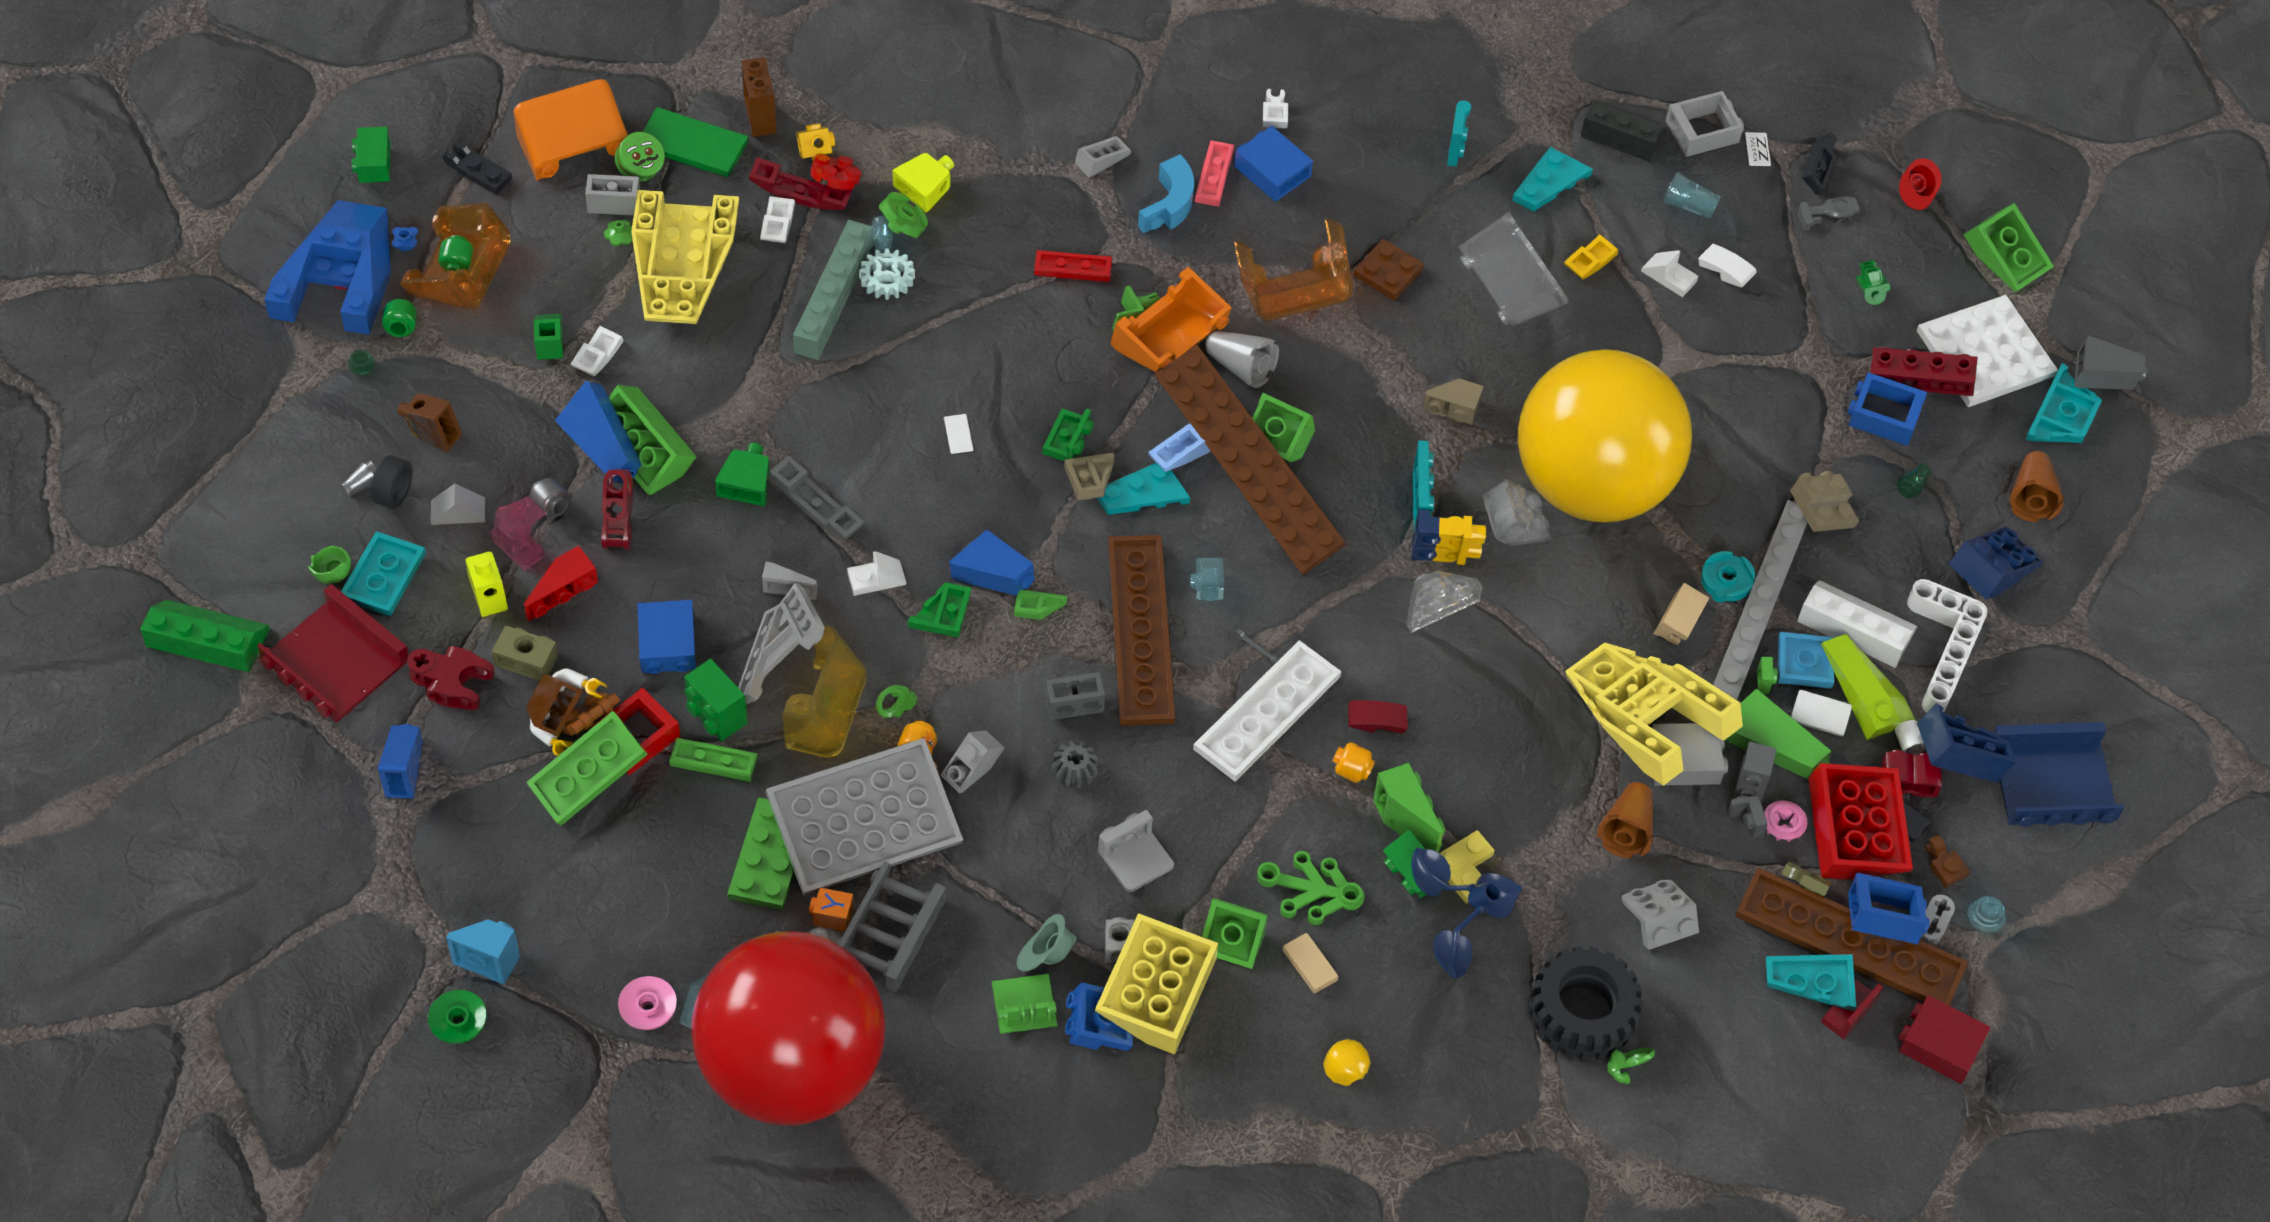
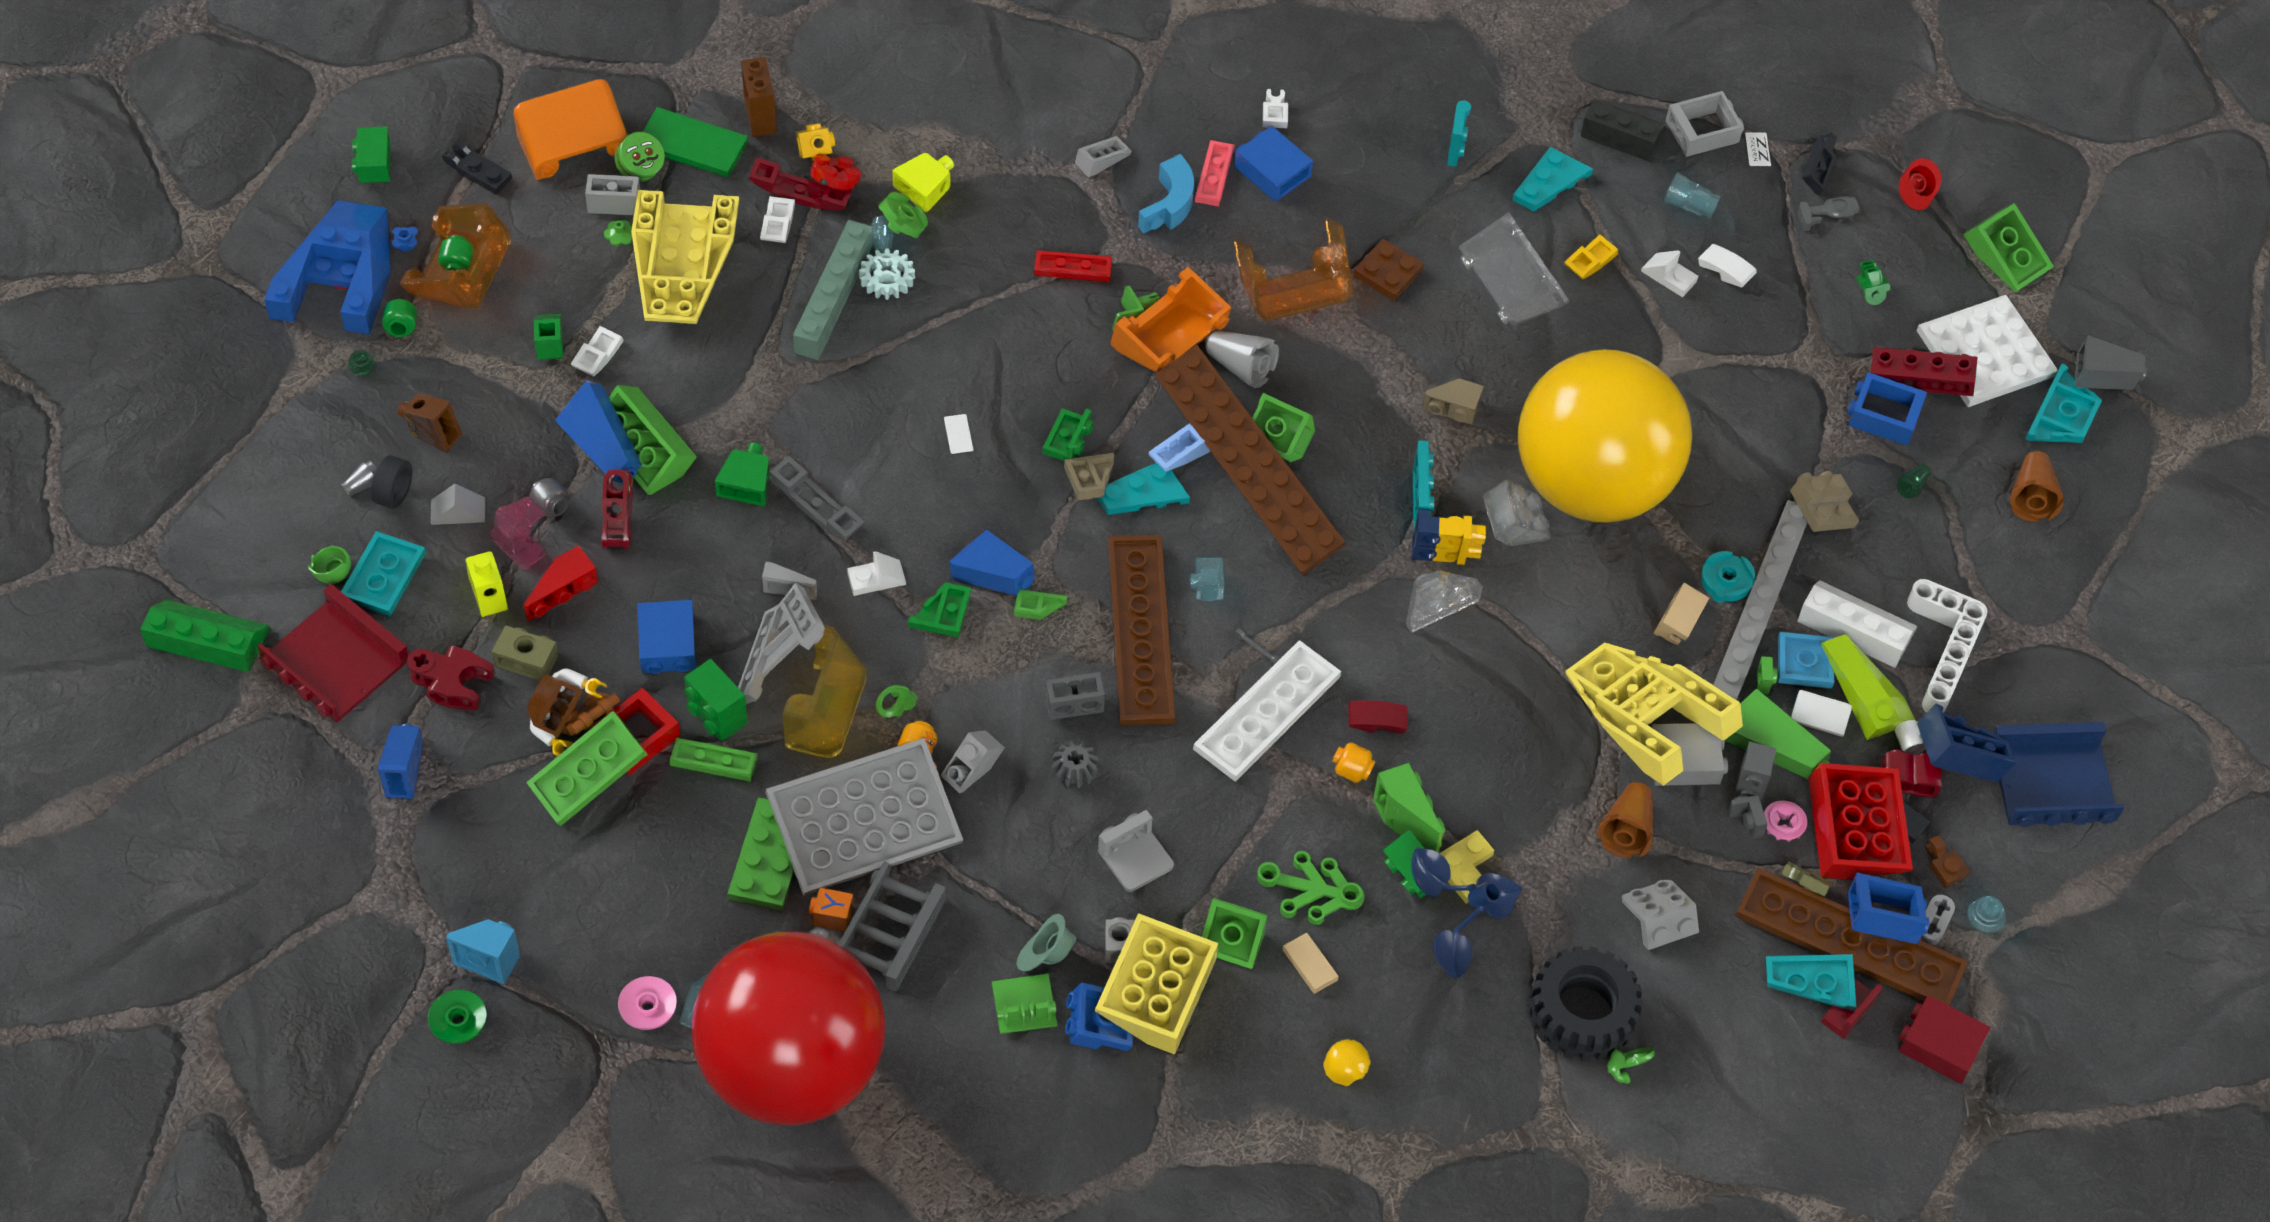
(1994, 561): dark blue slope -> none

